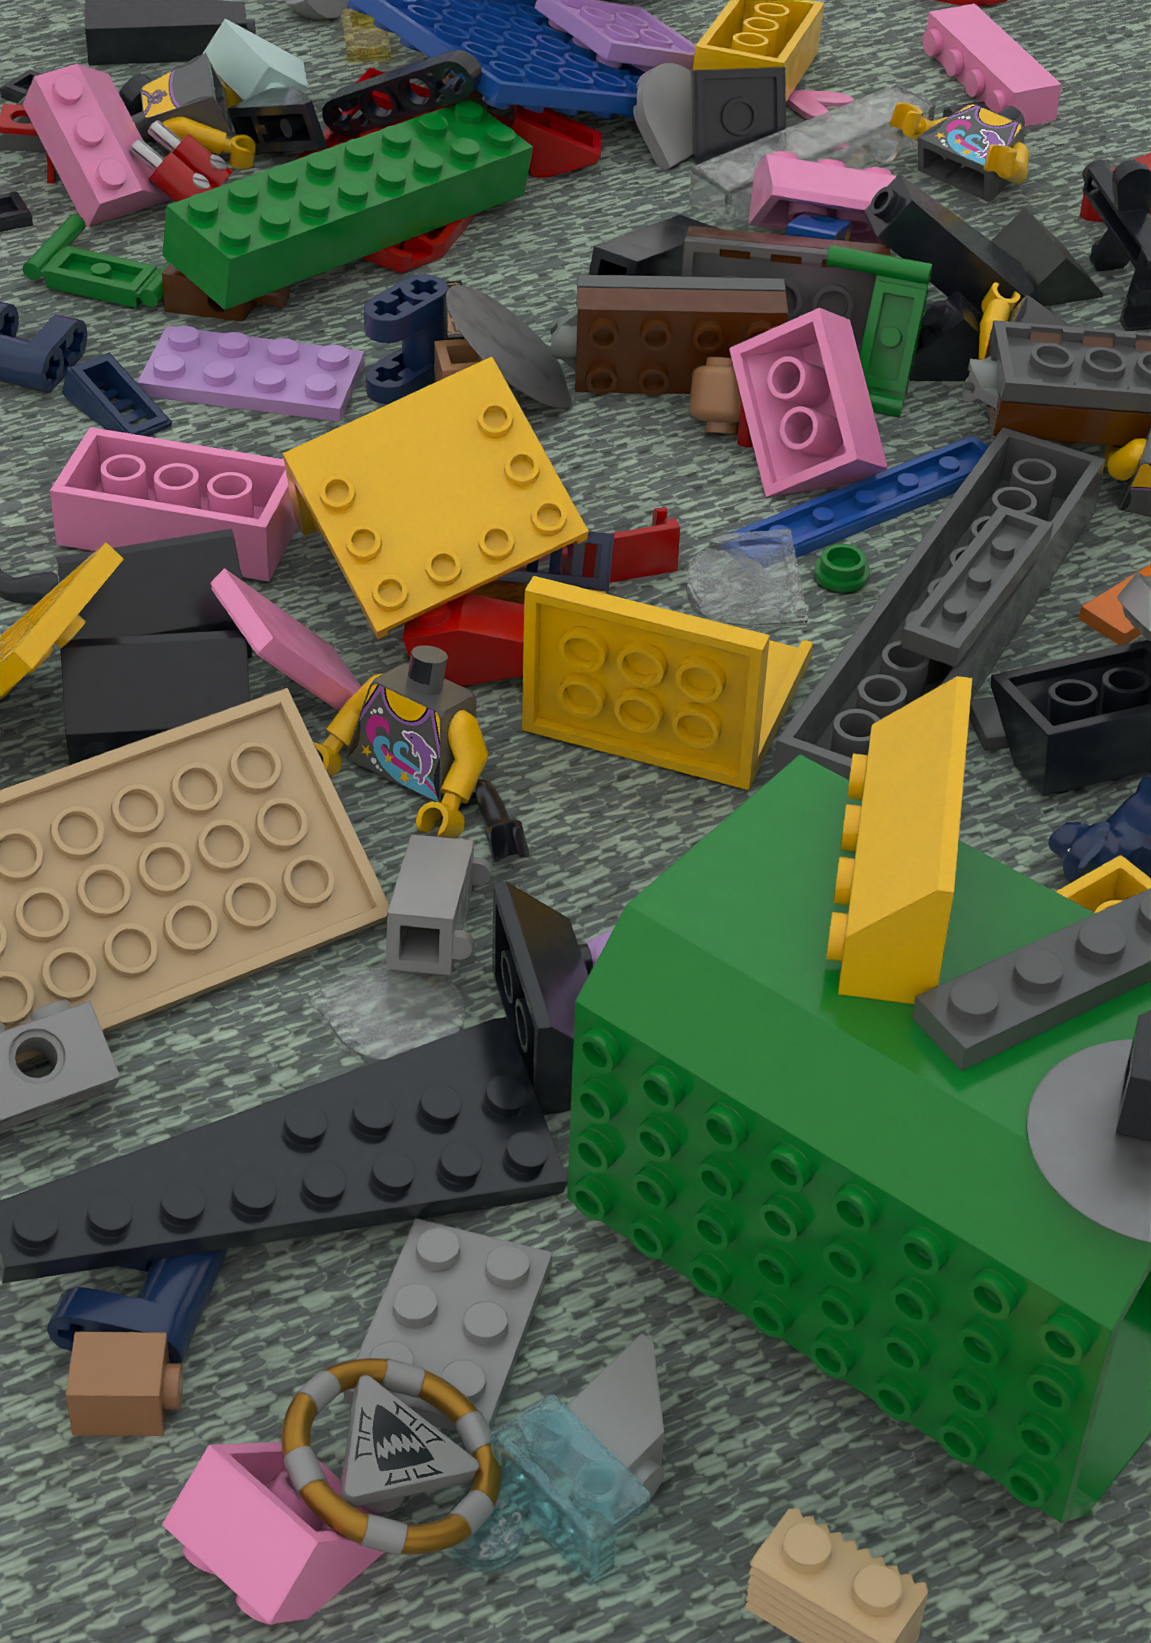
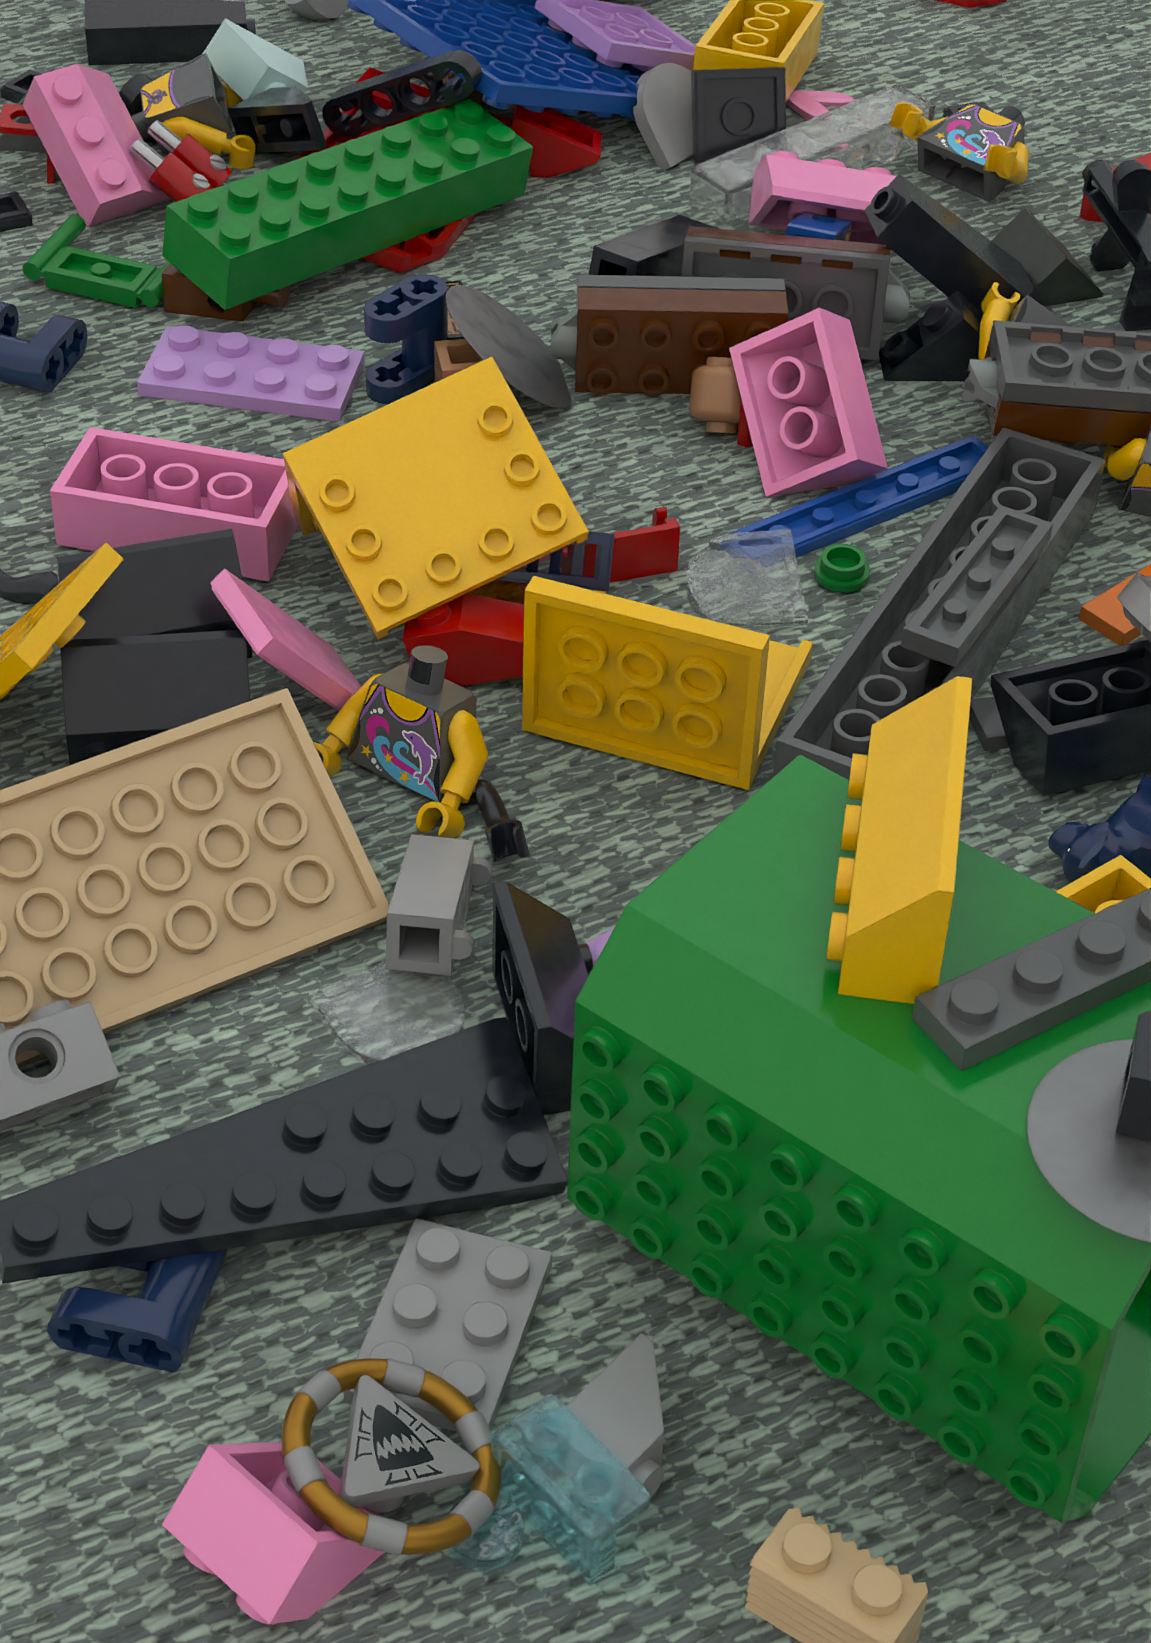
(104, 372): dark blue slope -> none
(122, 1384): medium nougat brick -> none
(363, 39): clear yellow tile -> none
(891, 324): green plate -> none
(991, 63): bright pink brick -> none

